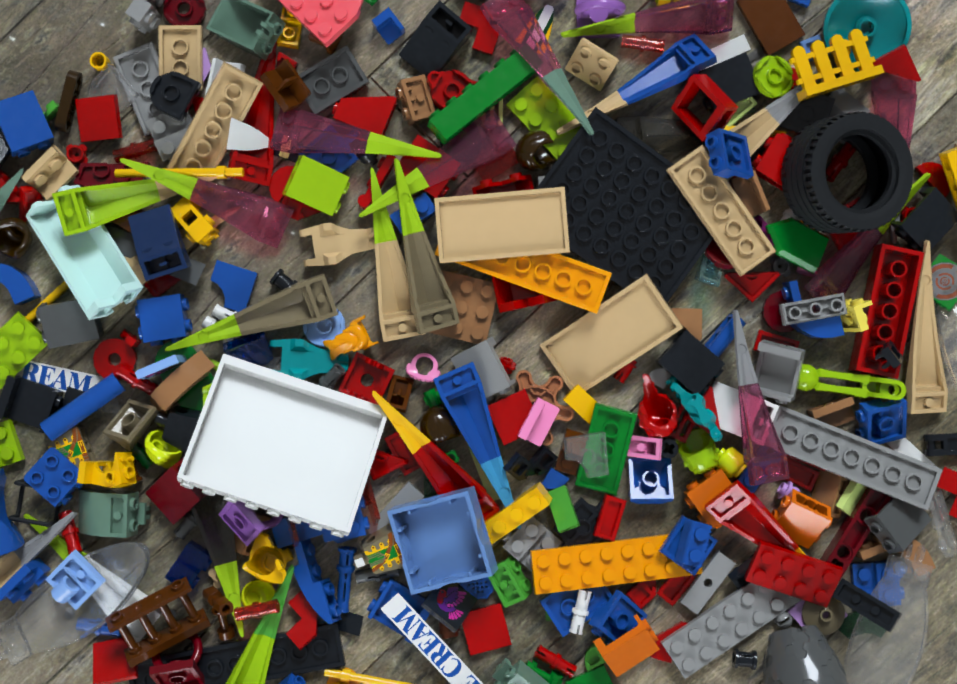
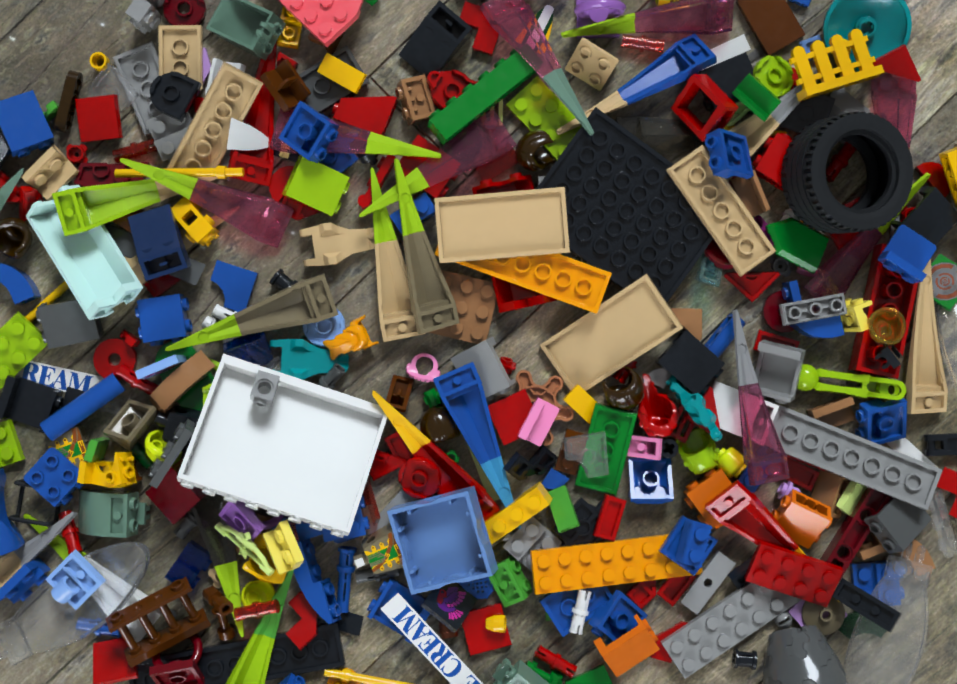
(96, 449): none -> bright green tile
(171, 452): none -> dark grey plate
(246, 546): none -> yellowish green piece
(264, 379): none -> light grey brick
(283, 548): none -> light yellow bracket
(309, 132): none -> blue plate
(341, 73): none -> yellow slope
(363, 365): red piece -> none
(388, 26): blue panel -> none
(419, 477): none -> red tile
(496, 623): none -> yellow hose
(593, 658): bright green tile -> none
(626, 395): none -> dark brown piece
(756, 97): none -> green panel
(886, 326): none -> clear yellow helmet
(907, 254): none -> blue bracket

